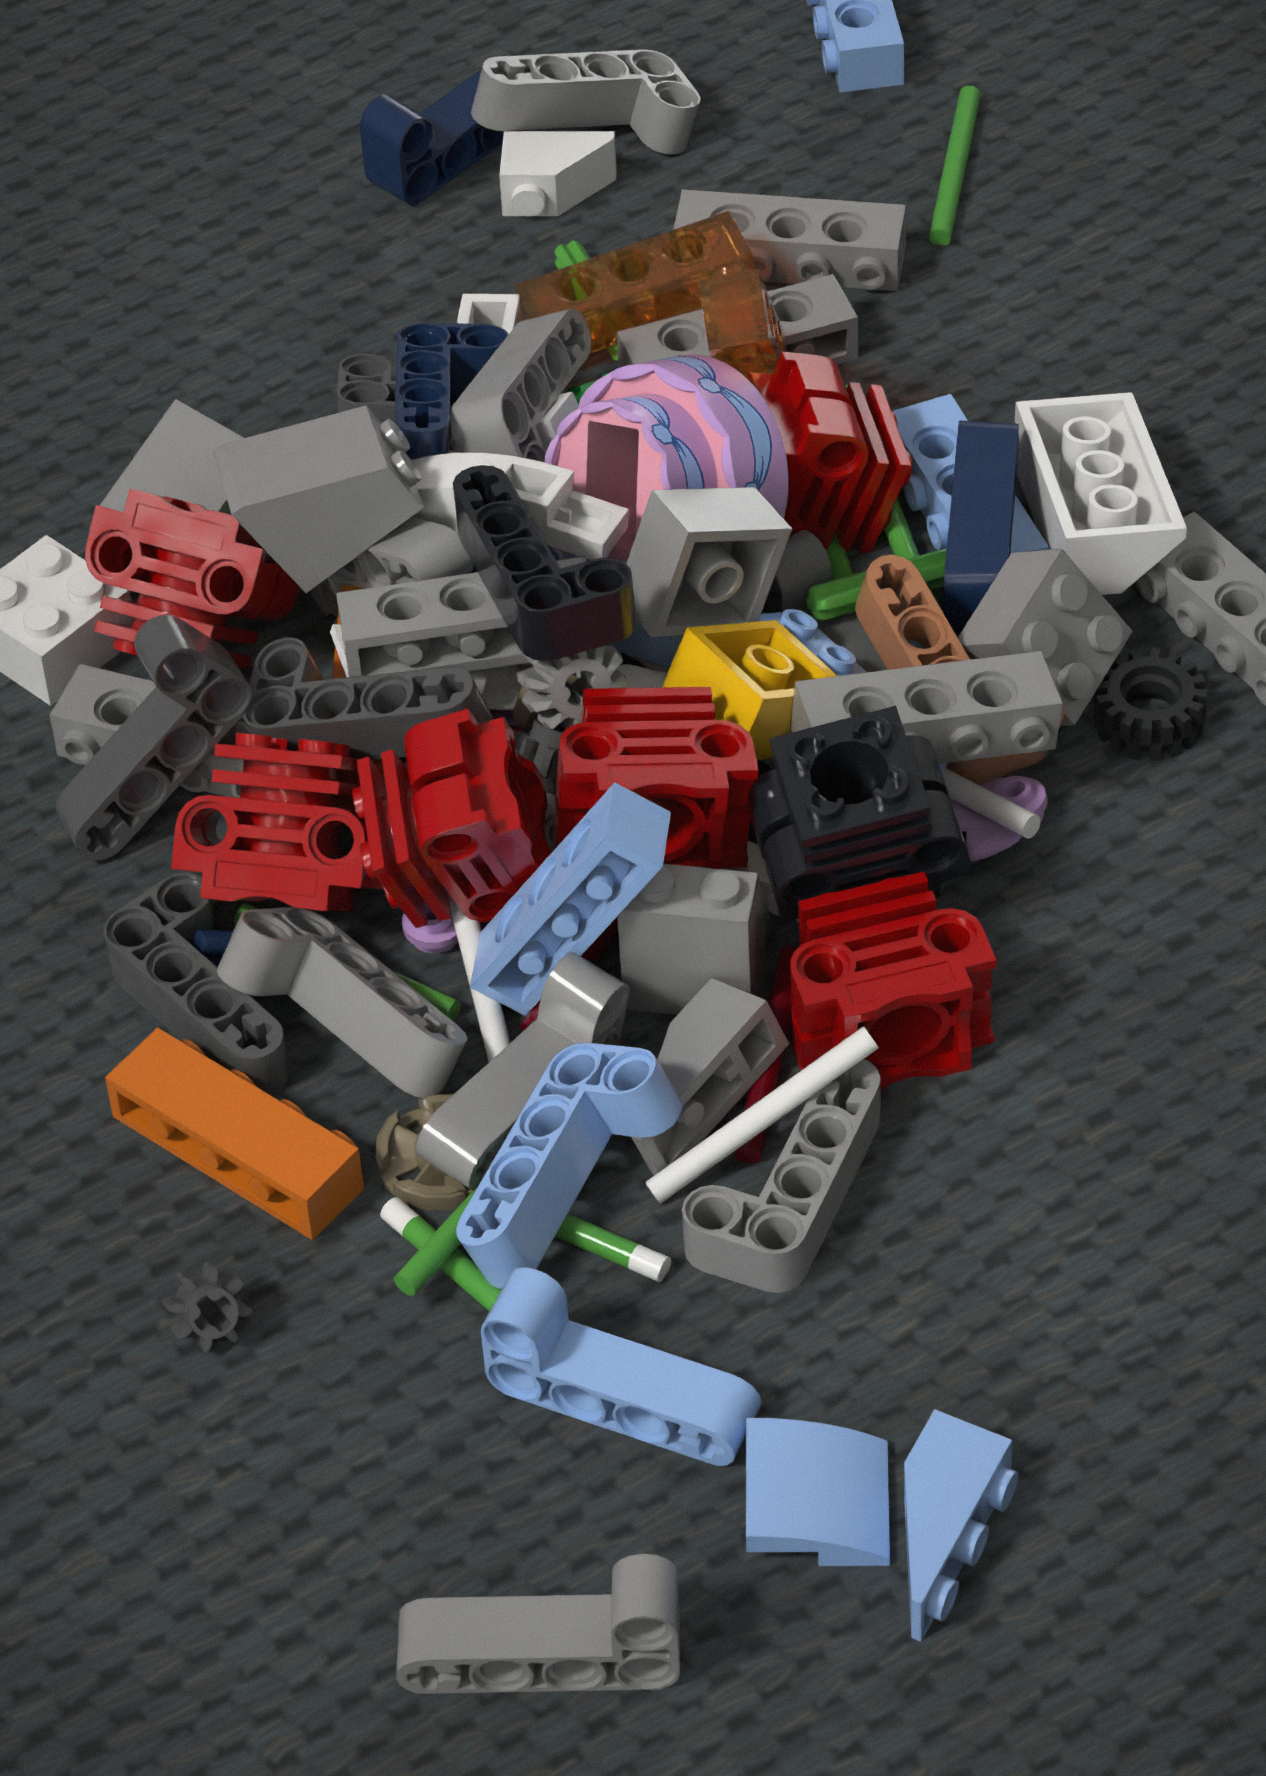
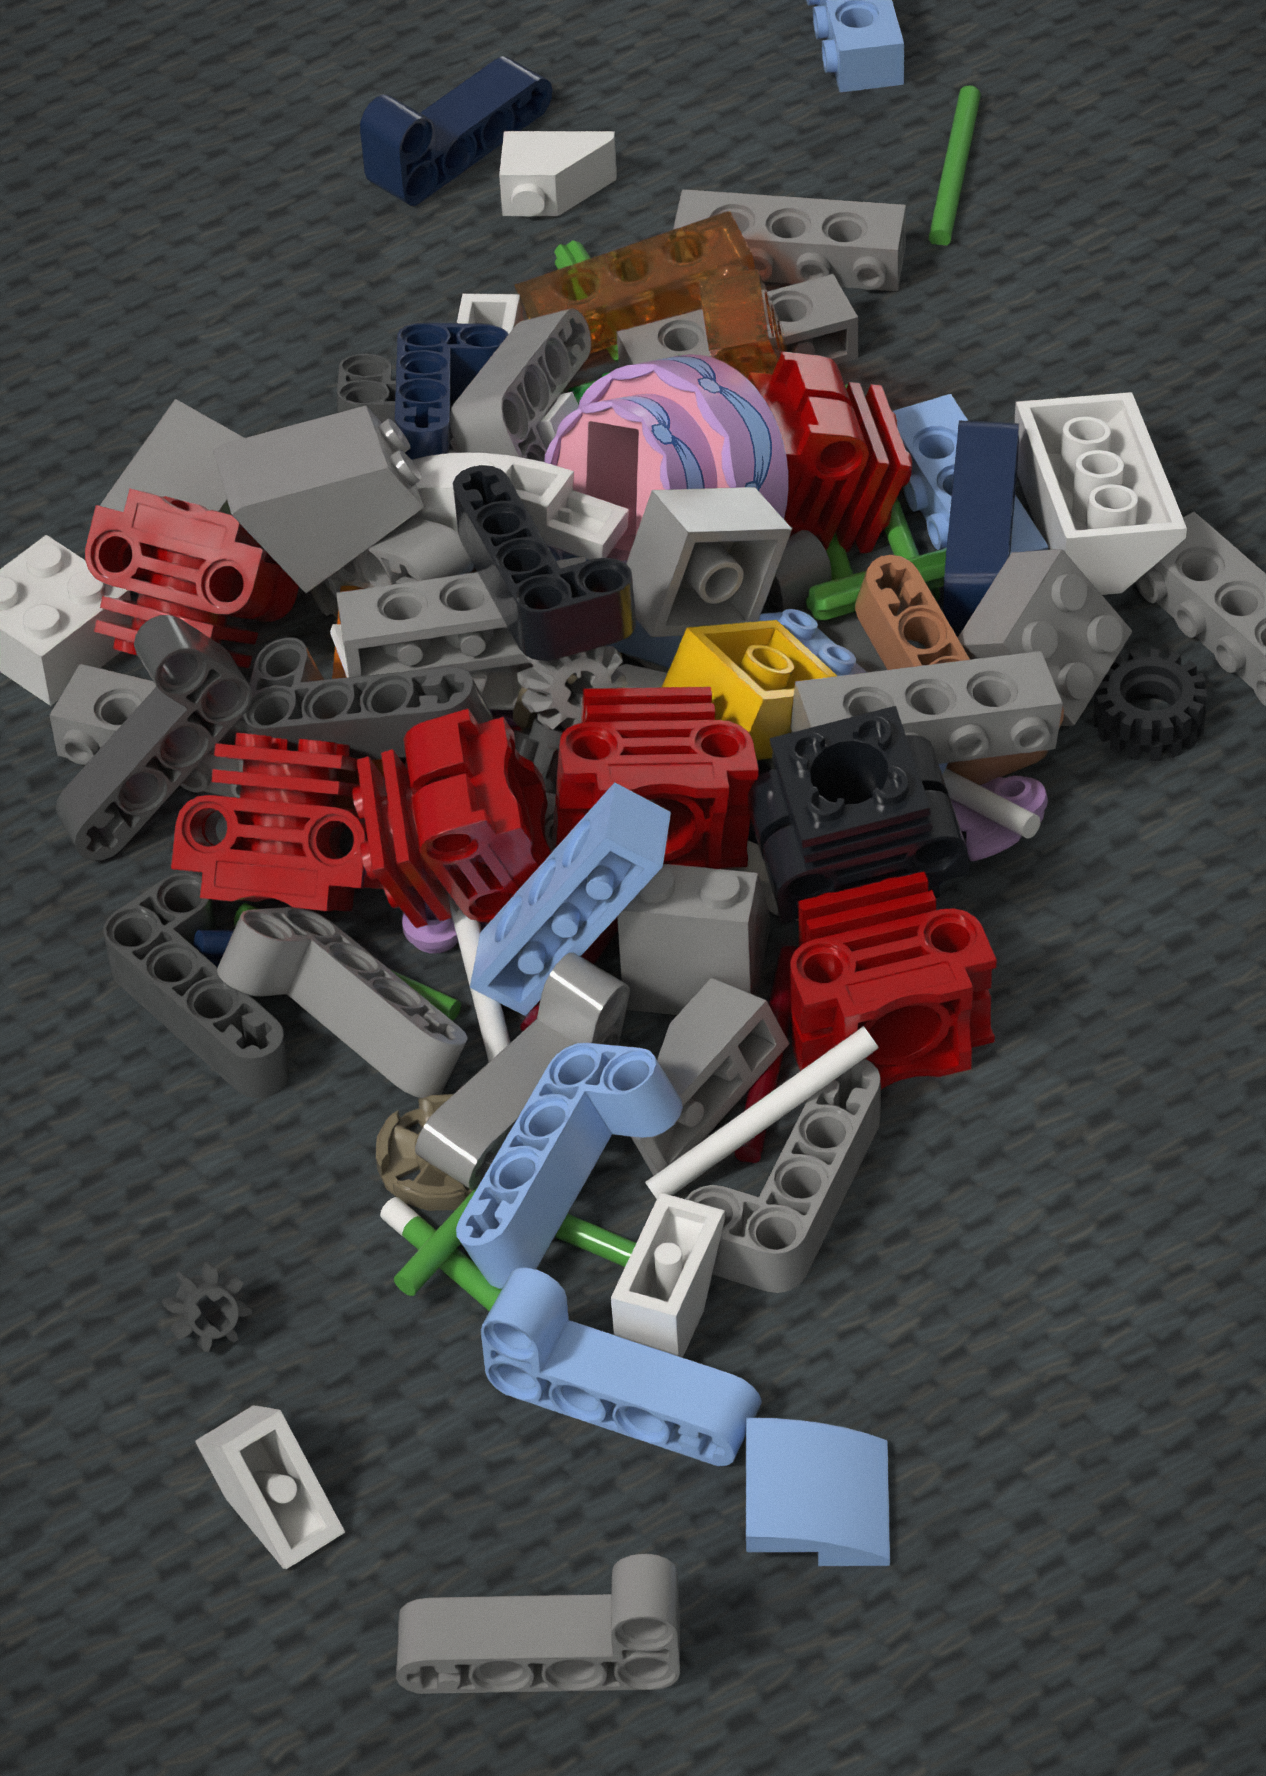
(236, 1132): orange brick -> none
(270, 1483): none -> white slope
(589, 91): light grey beam -> none
(668, 1275): none -> white slope
(950, 1491): light blue slope -> none

